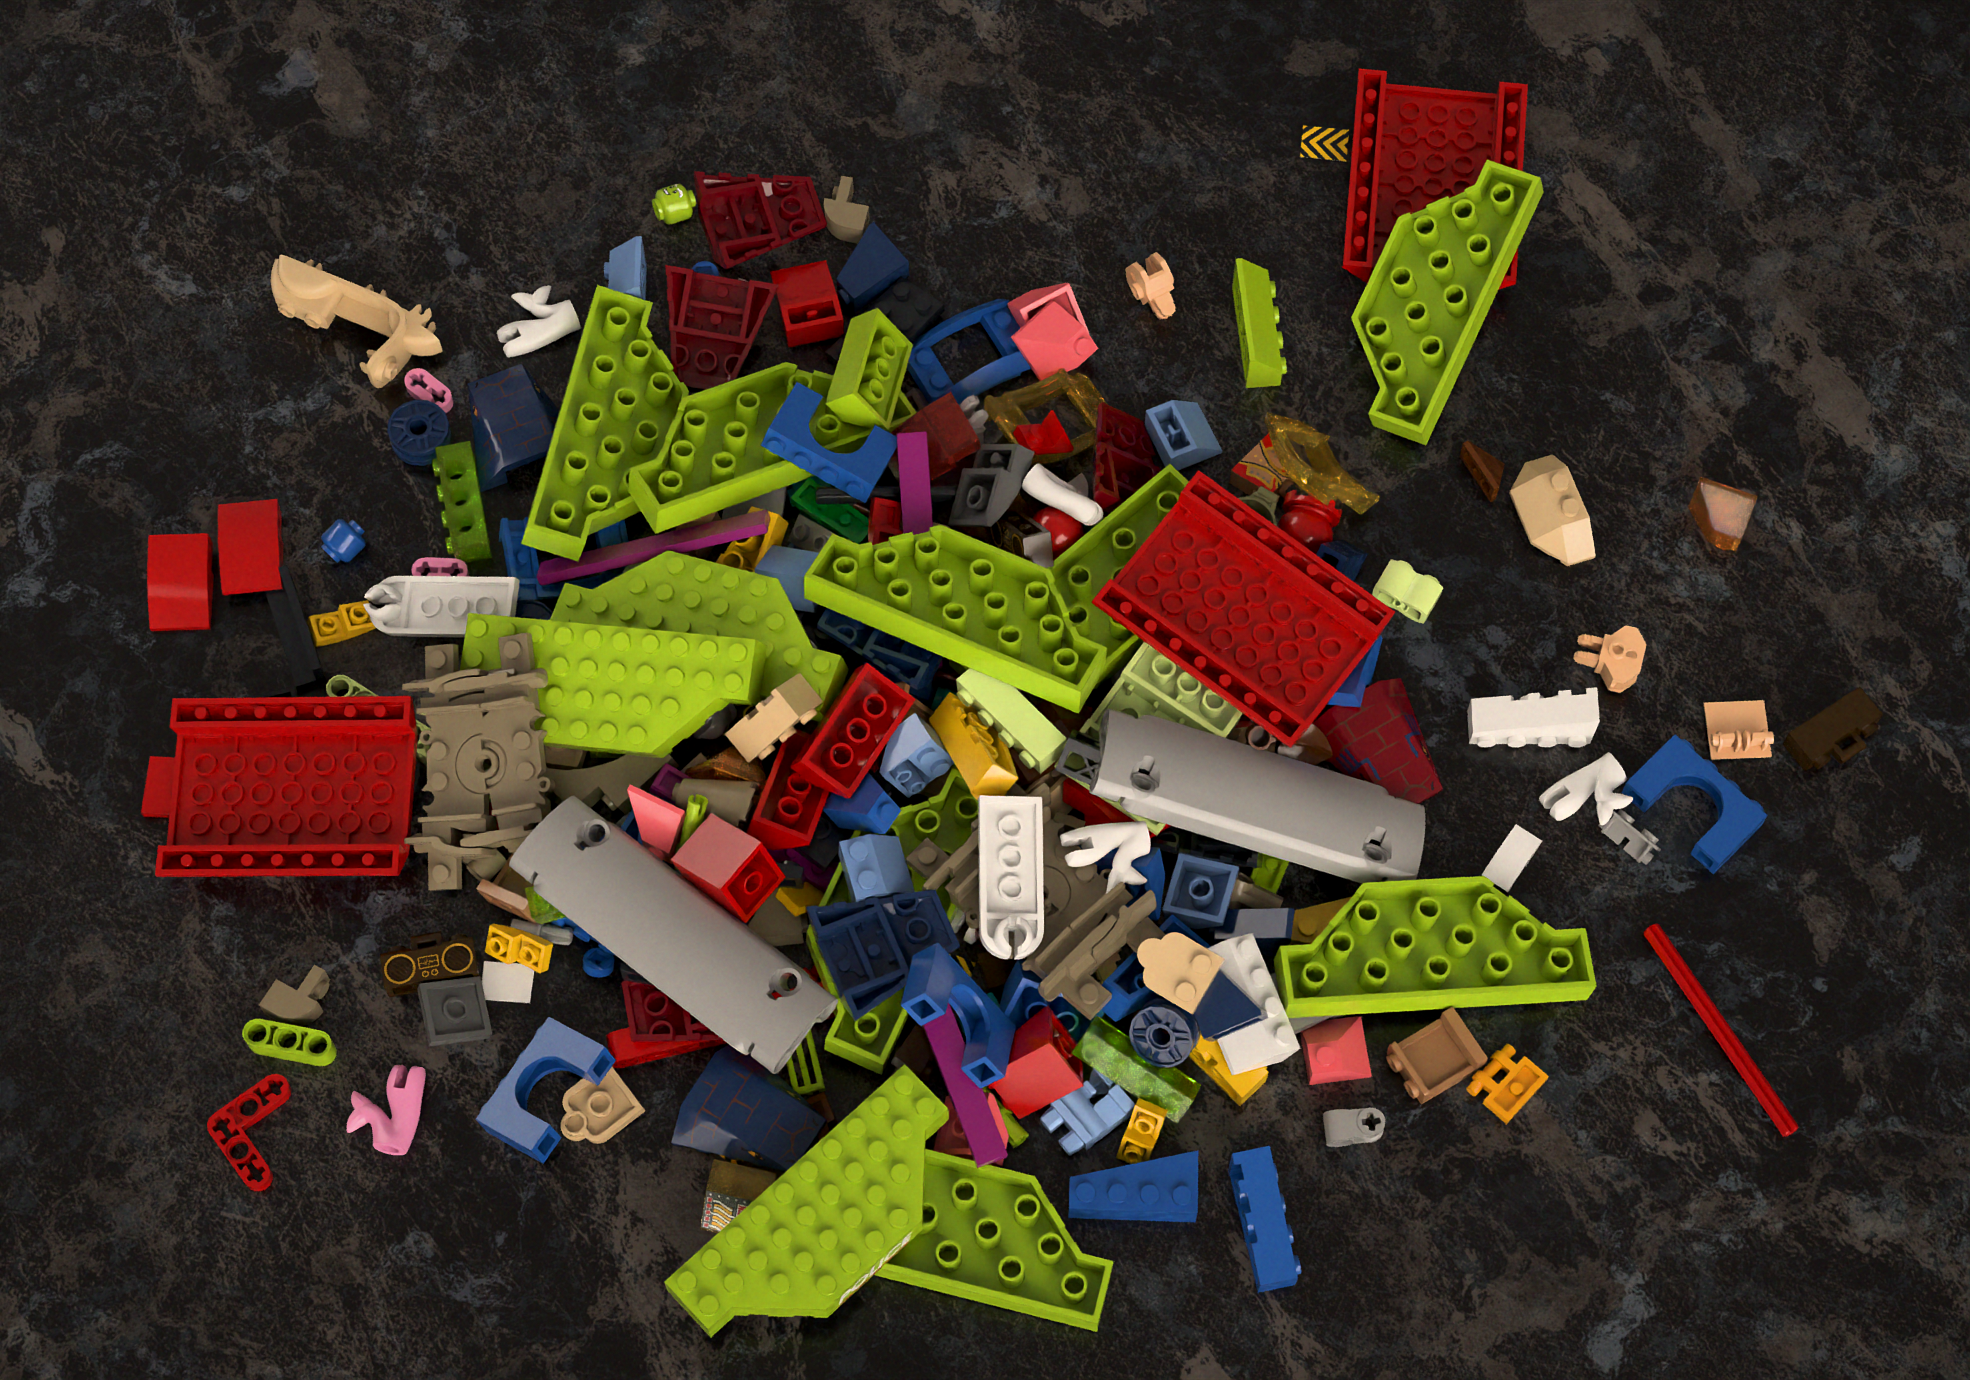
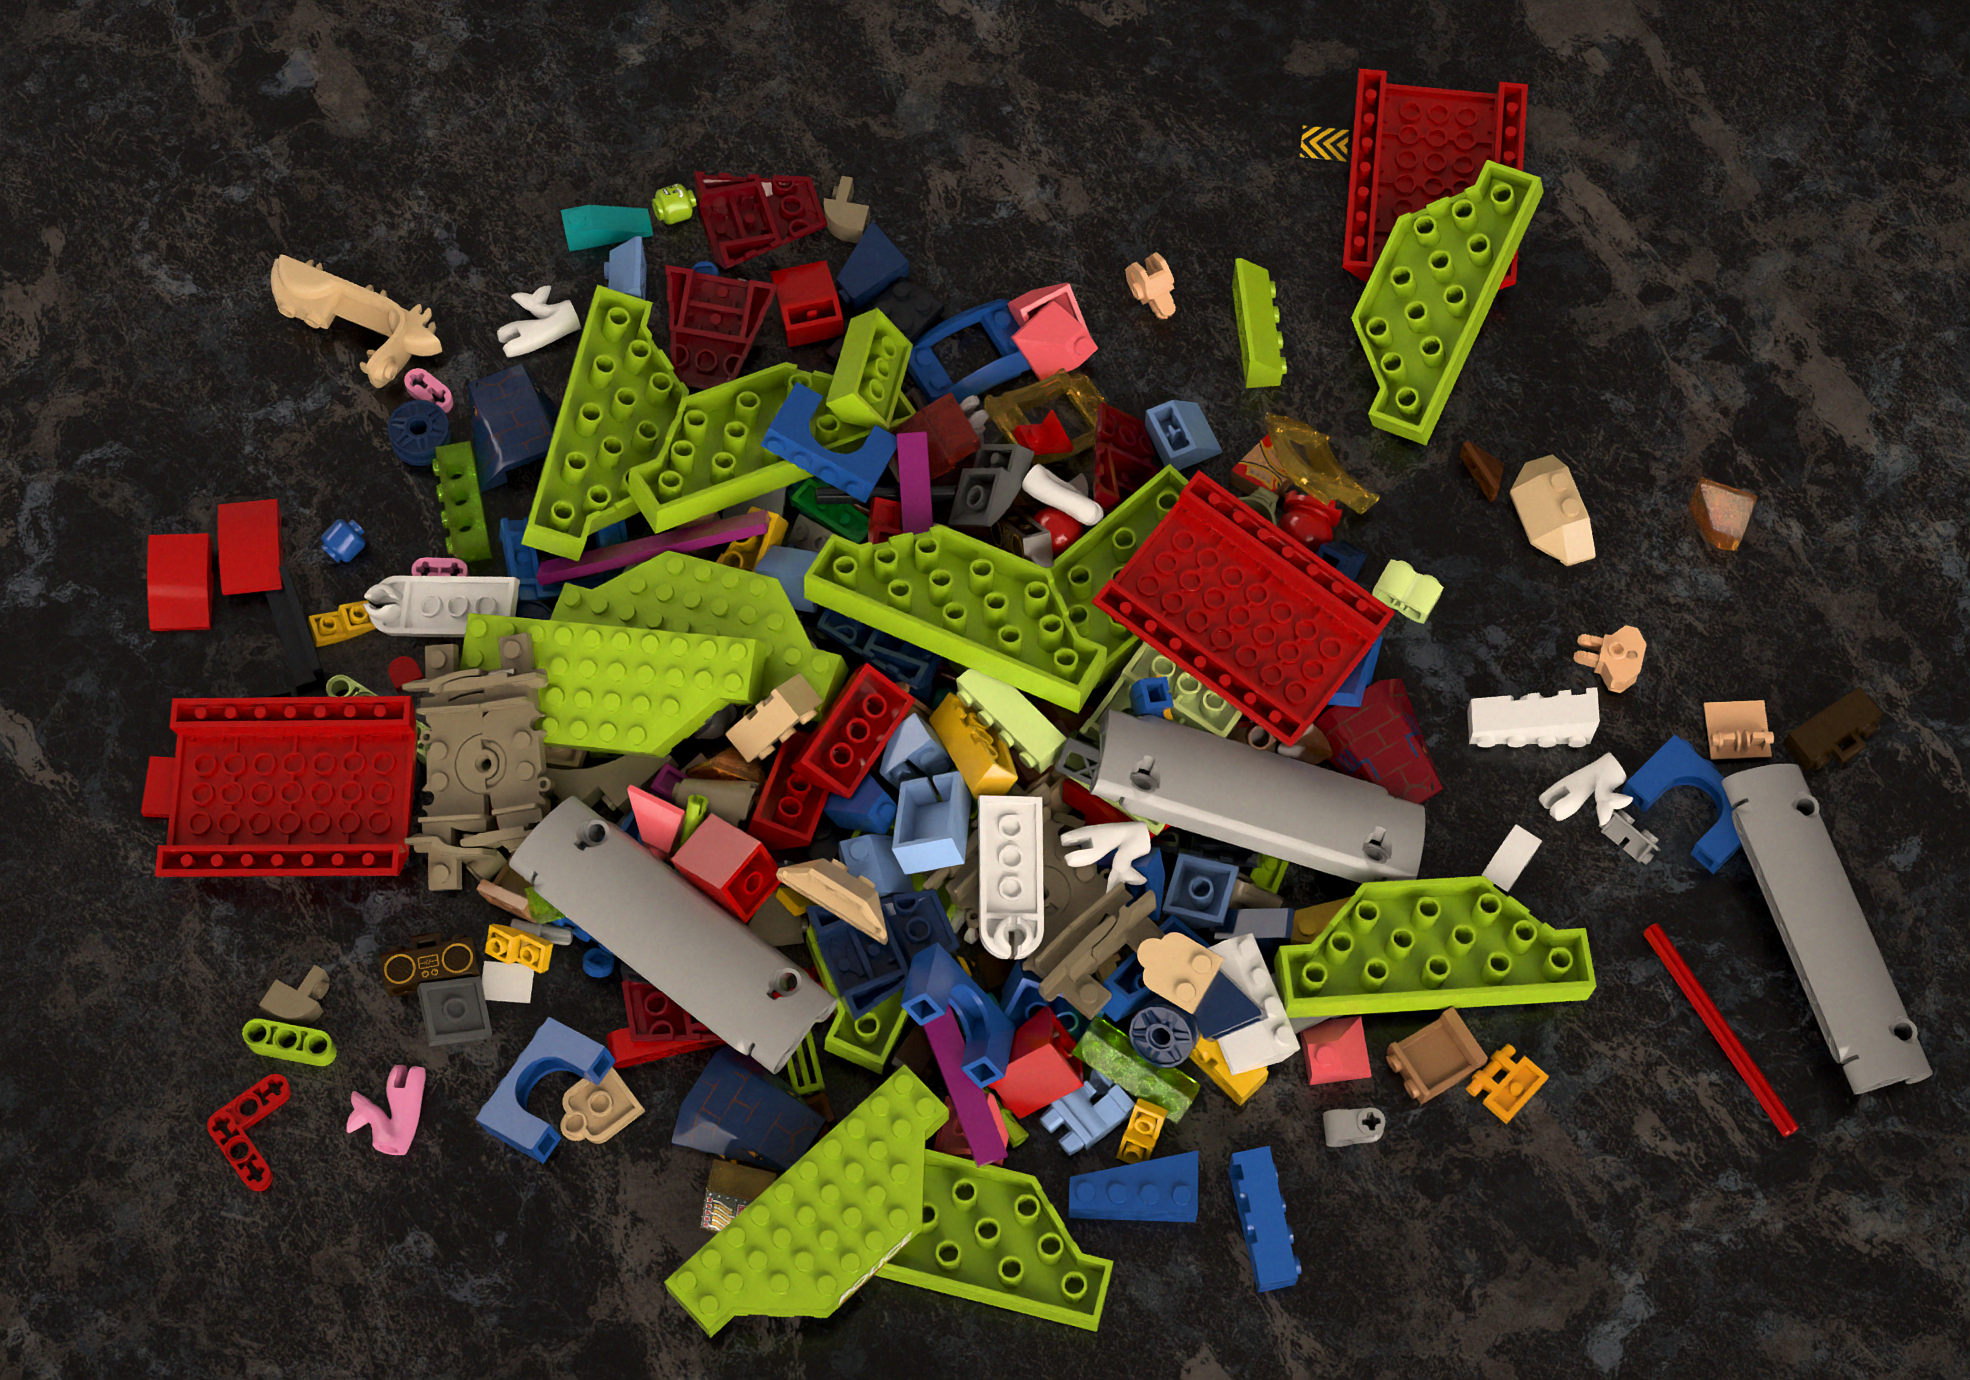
(404, 670): none -> red tile
(604, 225): none -> teal slope
(839, 893): none -> tan wedge
(931, 831): none -> light blue piece
(1151, 697): none -> blue piece
(1824, 928): none -> light grey panel

